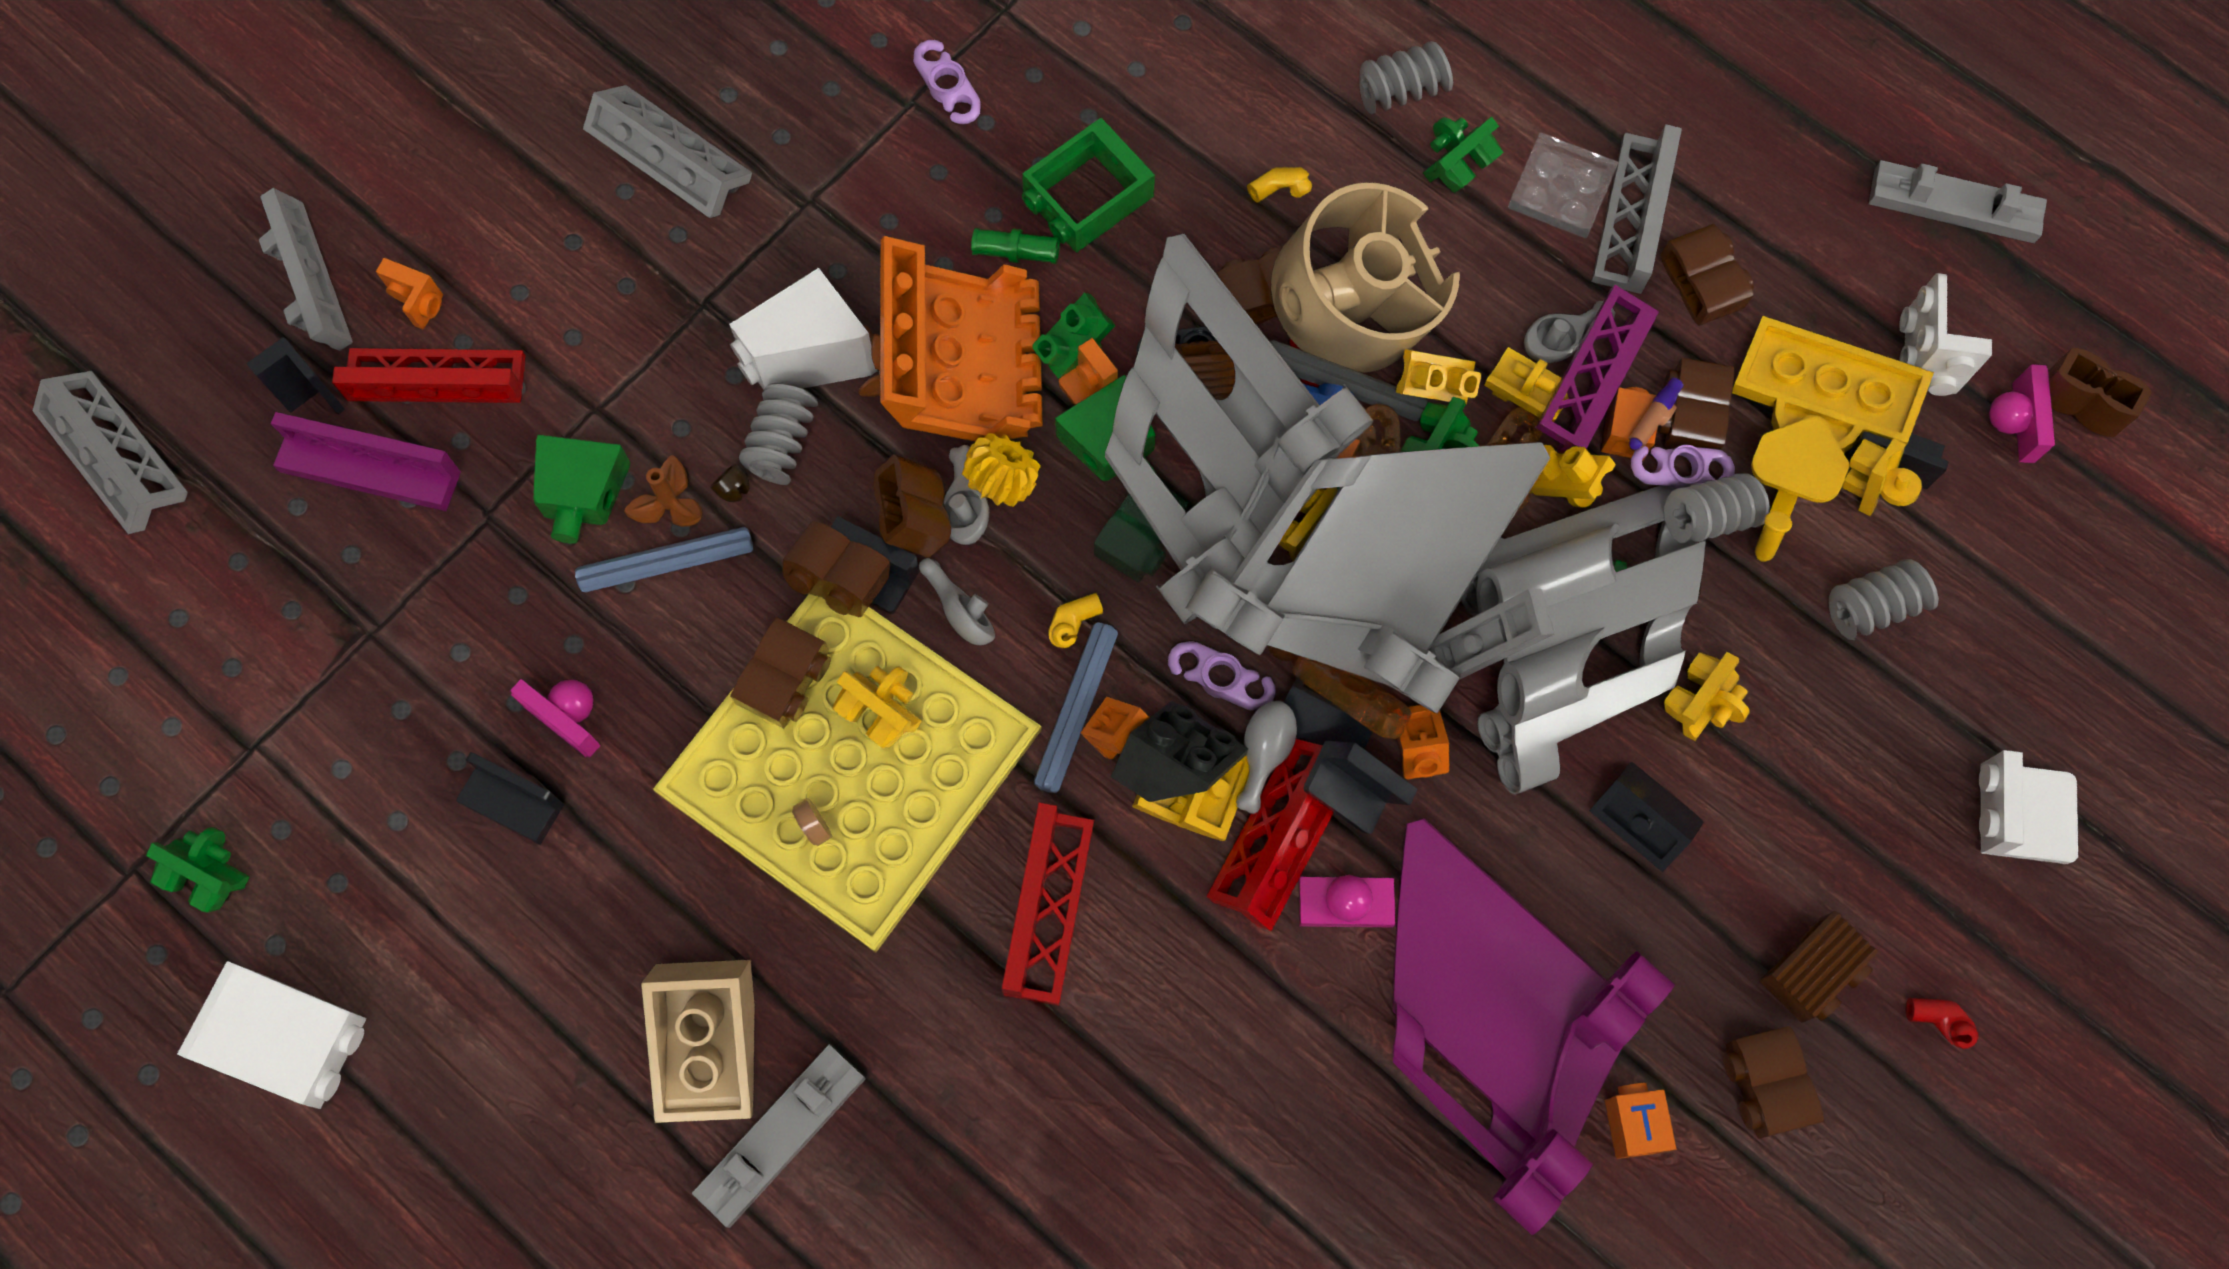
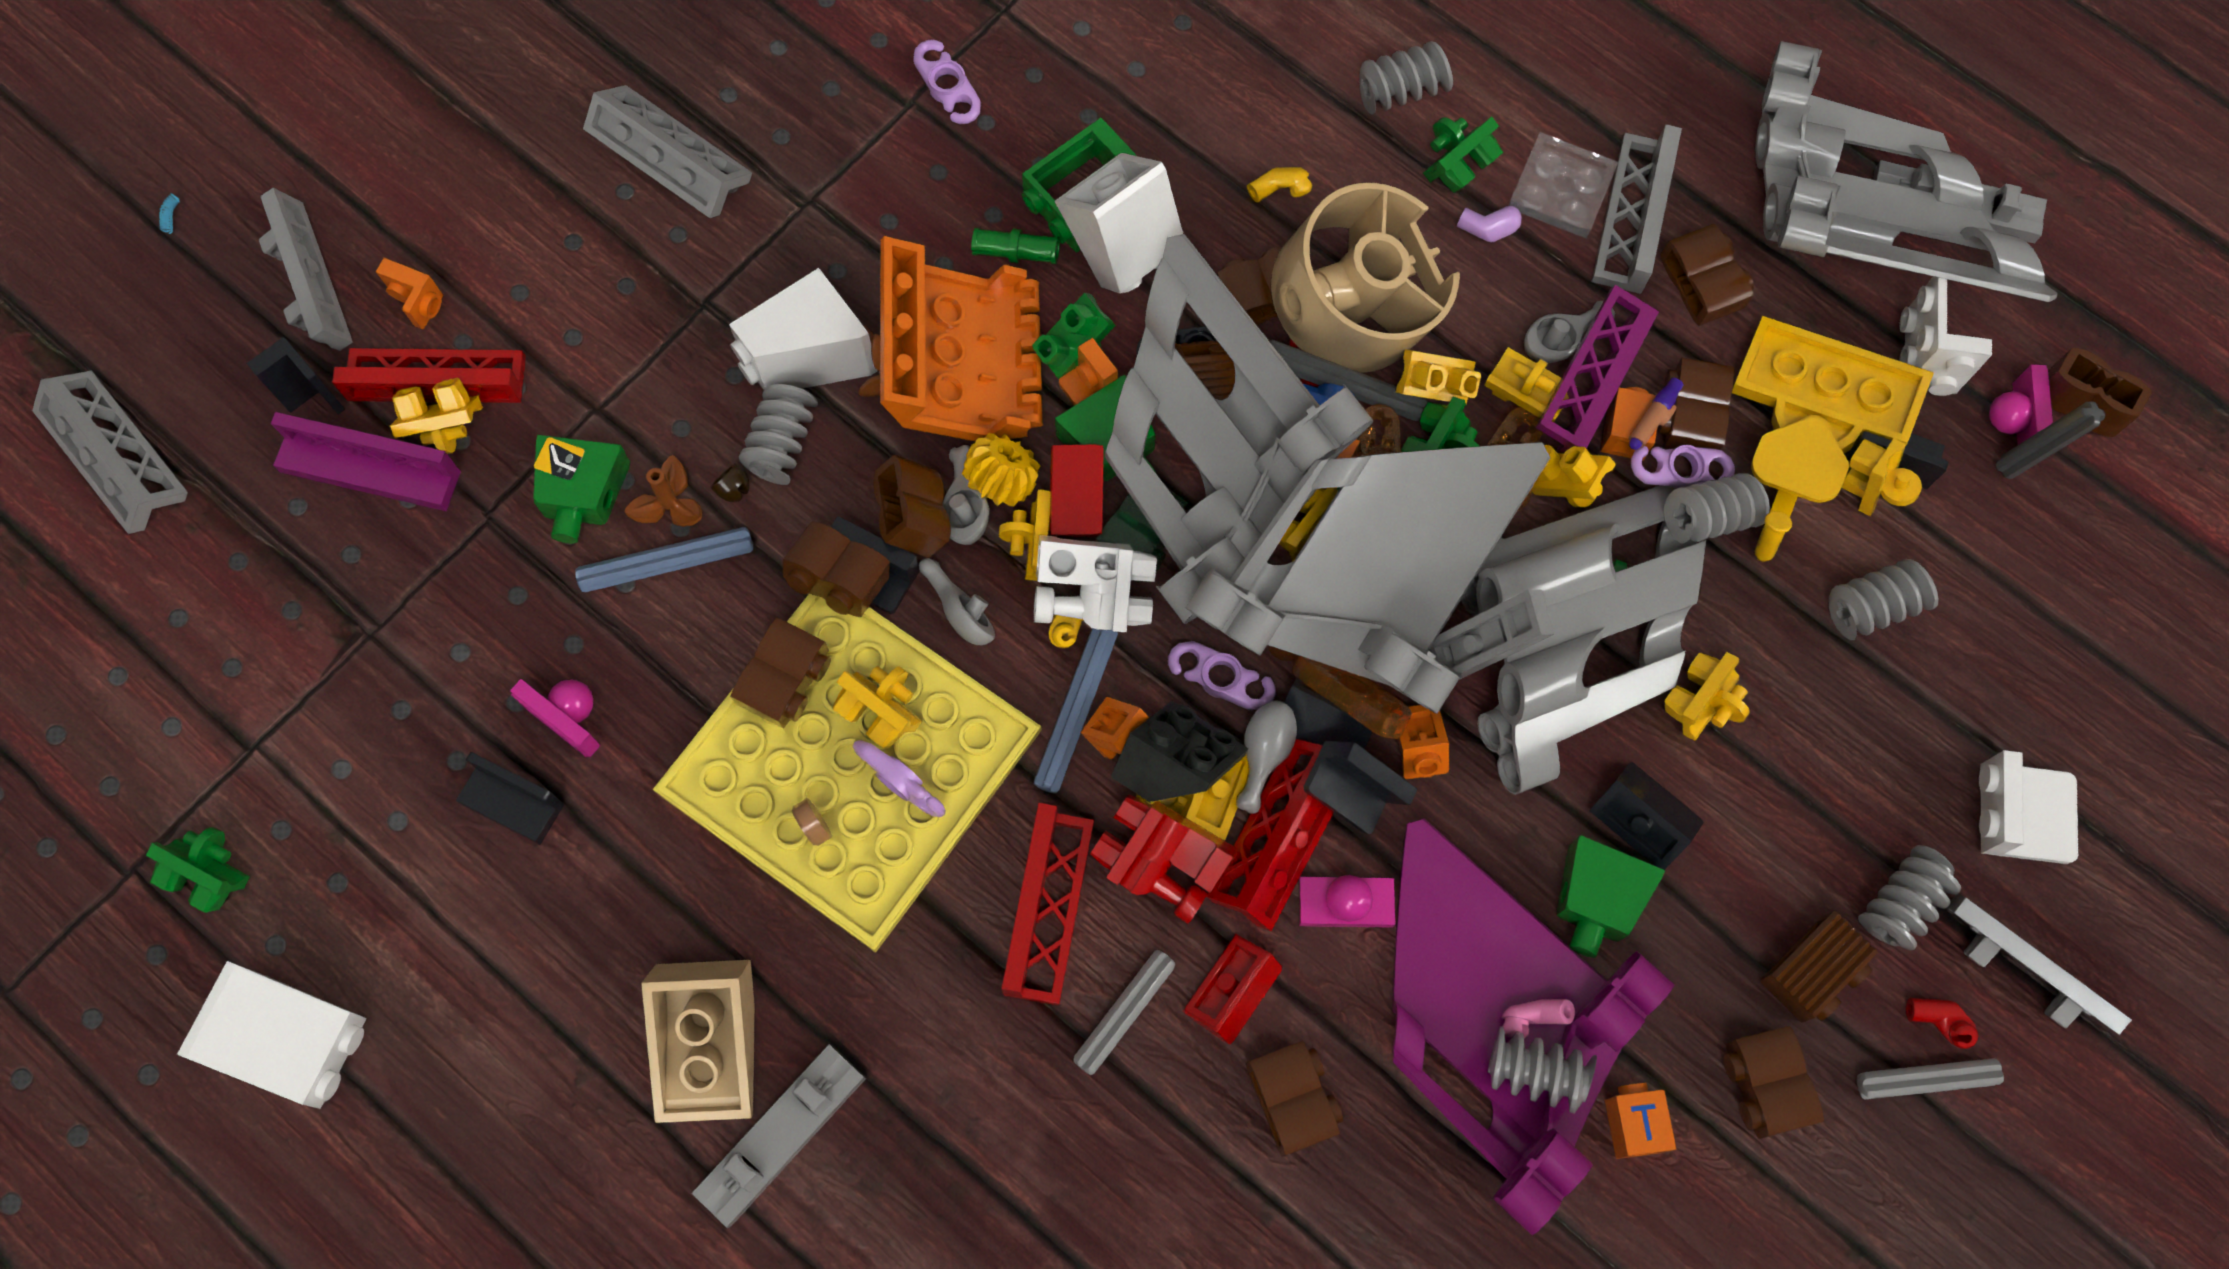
(164, 217): none -> medium azure leg
(439, 419): none -> yellow hips
(559, 458): none -> sticker
(899, 778): none -> lavender piece
(1023, 533): none -> yellow hips
(1076, 490): none -> red slope
(1104, 578): none -> white hips
(1122, 219): none -> white slope
(1124, 1012): none -> light grey axle
(1159, 842): none -> red hips
(1233, 989): none -> red slope
(1293, 1097): none -> reddish brown brick
(1493, 226): none -> lavender arm
(1537, 1012): none -> bright pink arm
(1541, 1070): none -> light grey piece
(1603, 893): none -> green torso
(1857, 217): none -> light grey panel
(1910, 897): none -> light grey piece
(1930, 1078): none -> light grey axle
(2050, 440): none -> dark grey axle
(2072, 994): none -> light grey hinge

